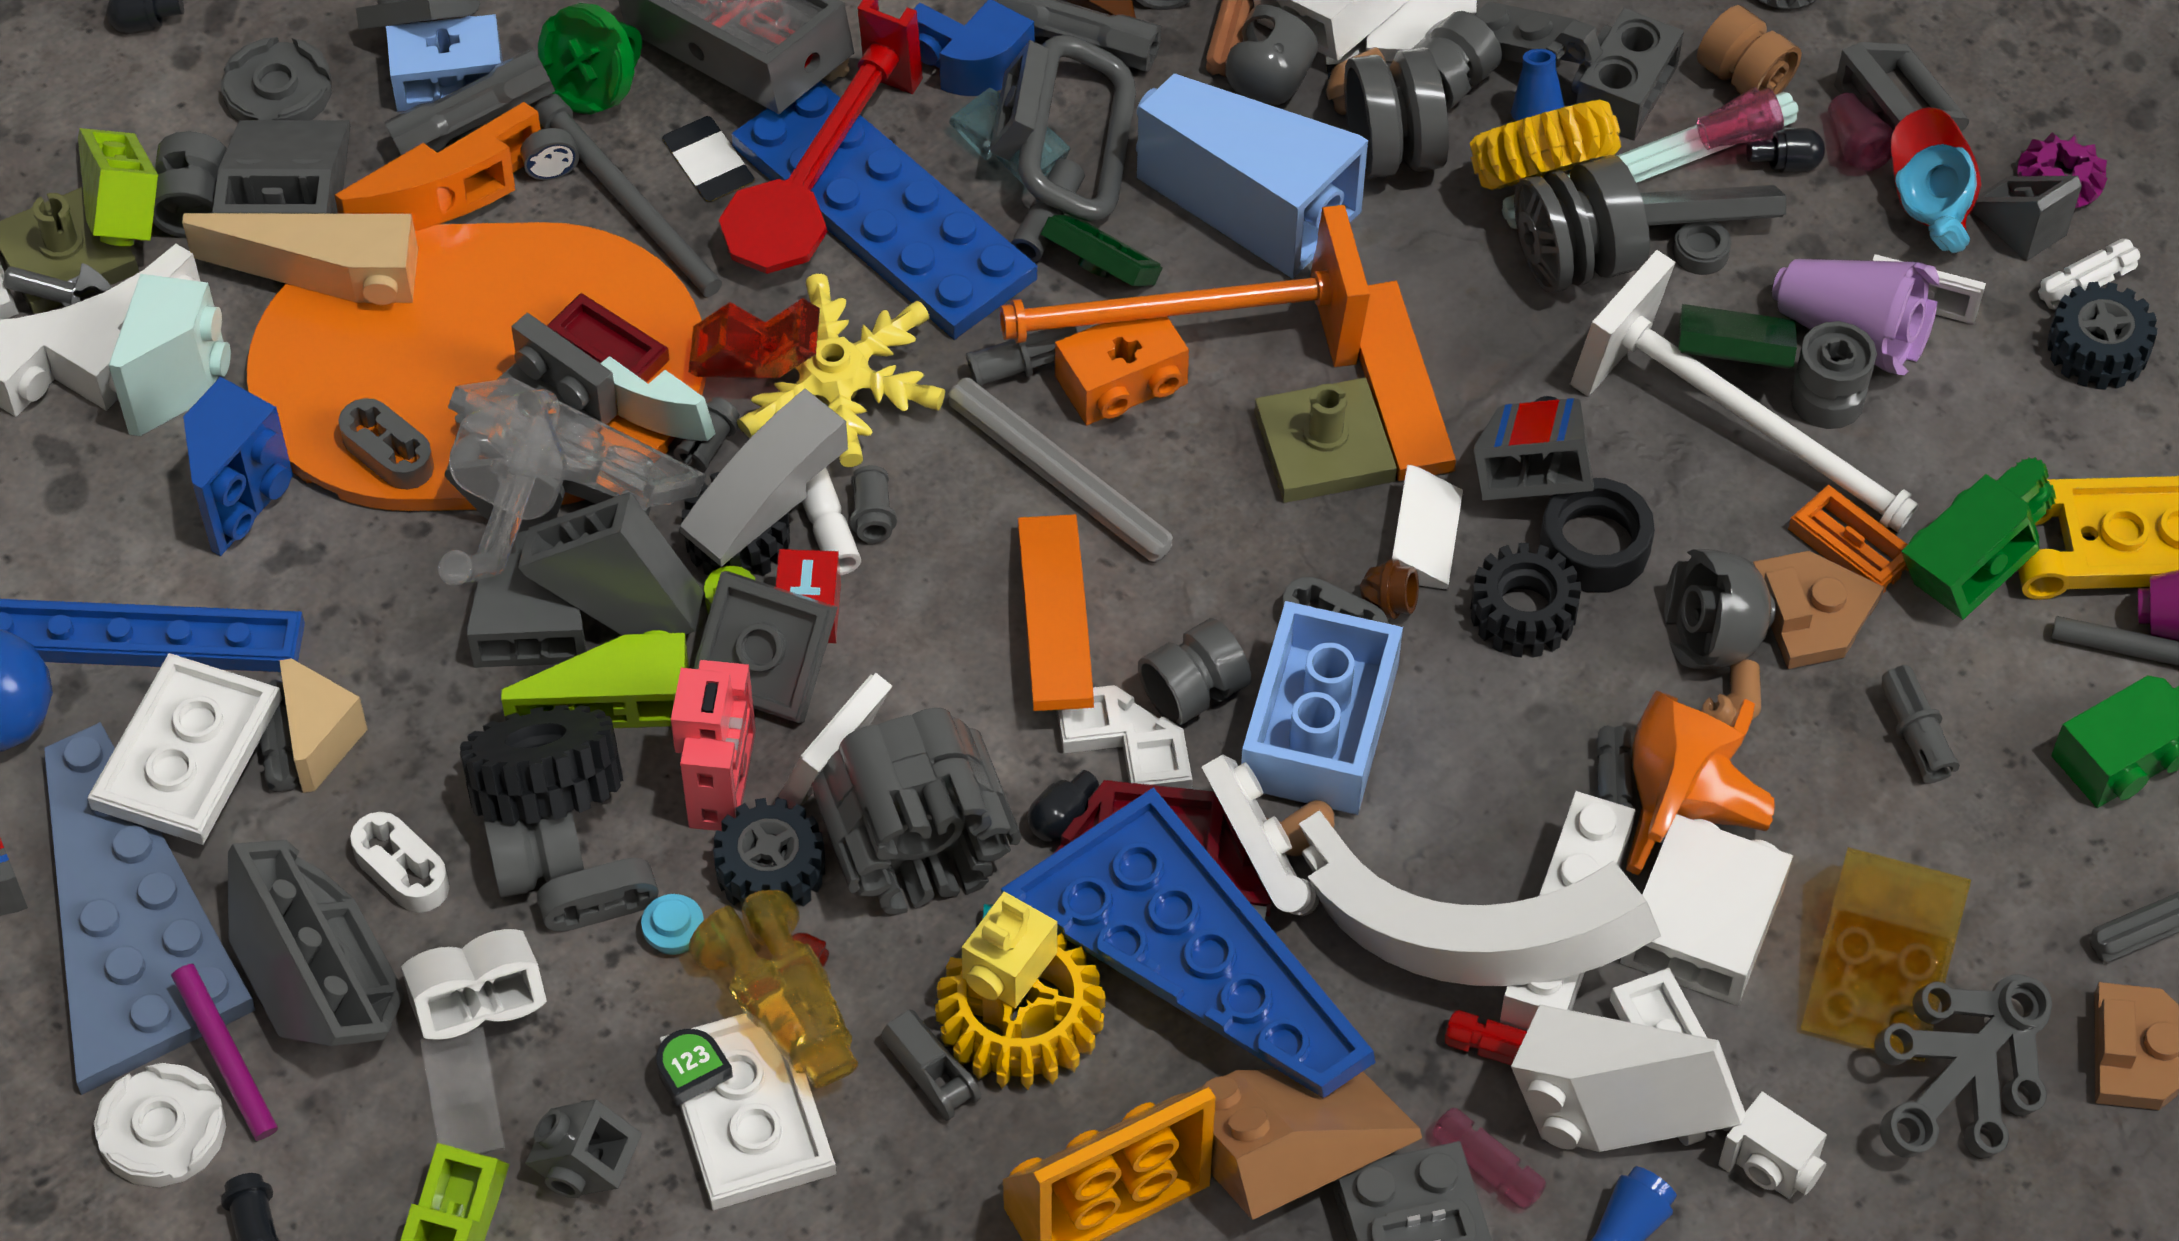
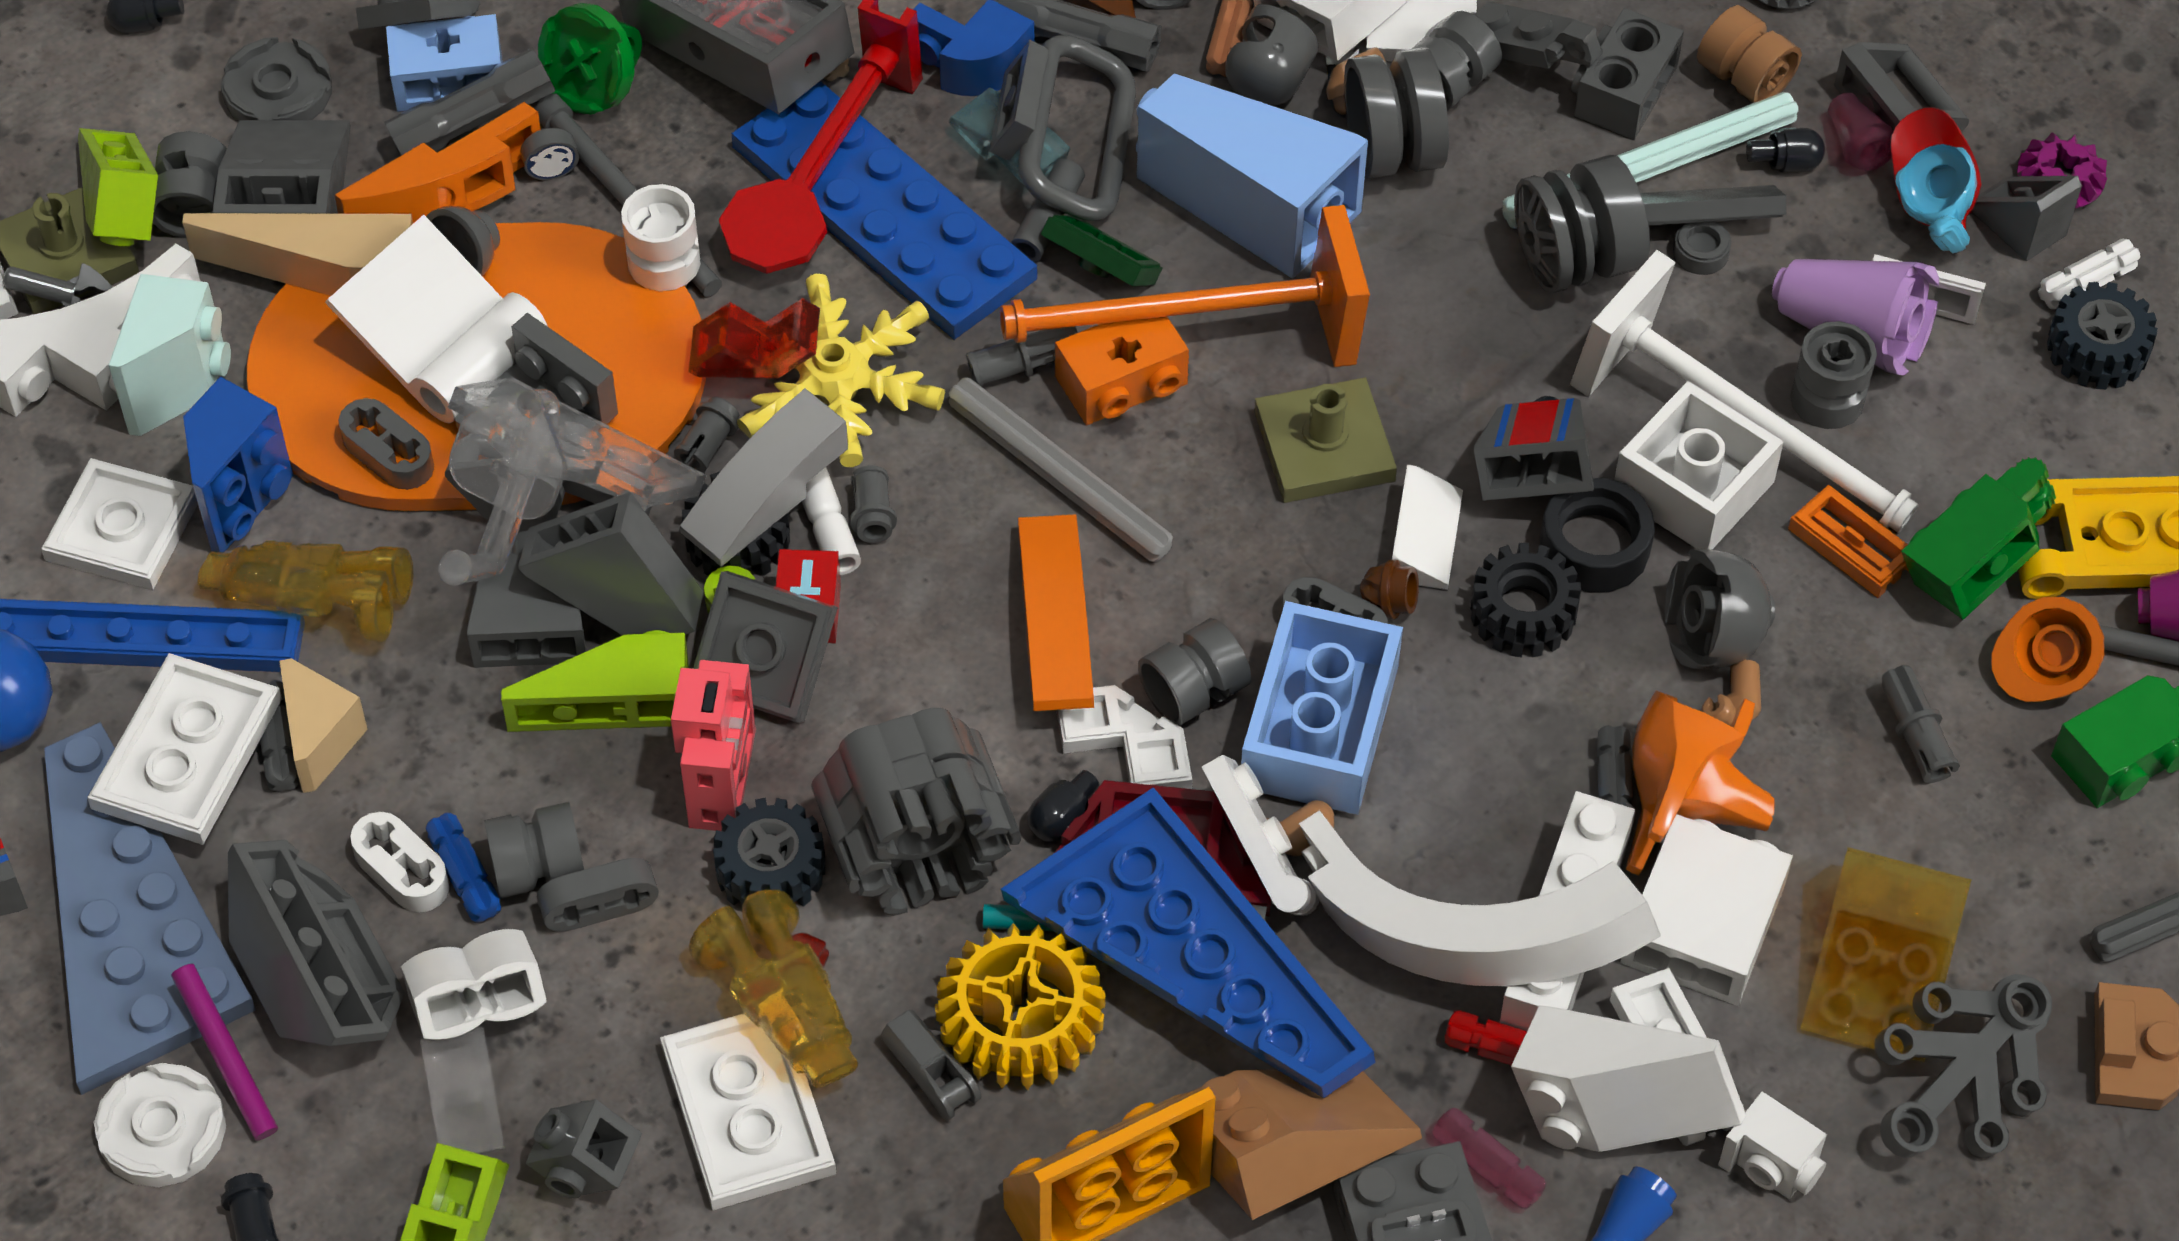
(120, 524): none -> white tile
(312, 578): none -> clear yellow piece
(431, 317): none -> white door
(463, 867): none -> blue axle
(469, 232): none -> dark grey piece
(541, 764): black tyre -> none
(606, 334): dark red tile -> none
(661, 237): none -> white wheel
(662, 405): light aqua slope -> none
(671, 923): medium azure plate -> none
(691, 1064): tile -> none
(708, 158): sticker -> none
(855, 714): white tile -> none
(1009, 950): light yellow brick -> none
(1402, 385): orange tile -> none
(1538, 85): blue cone -> none
(1544, 143): yellow gear -> none
(1699, 466): none -> white brick
(1737, 336): dark green tile -> none
(1742, 120): clear pink cone -> none
(1816, 606): medium nougat plate -> none
(2048, 650): none -> orange piece

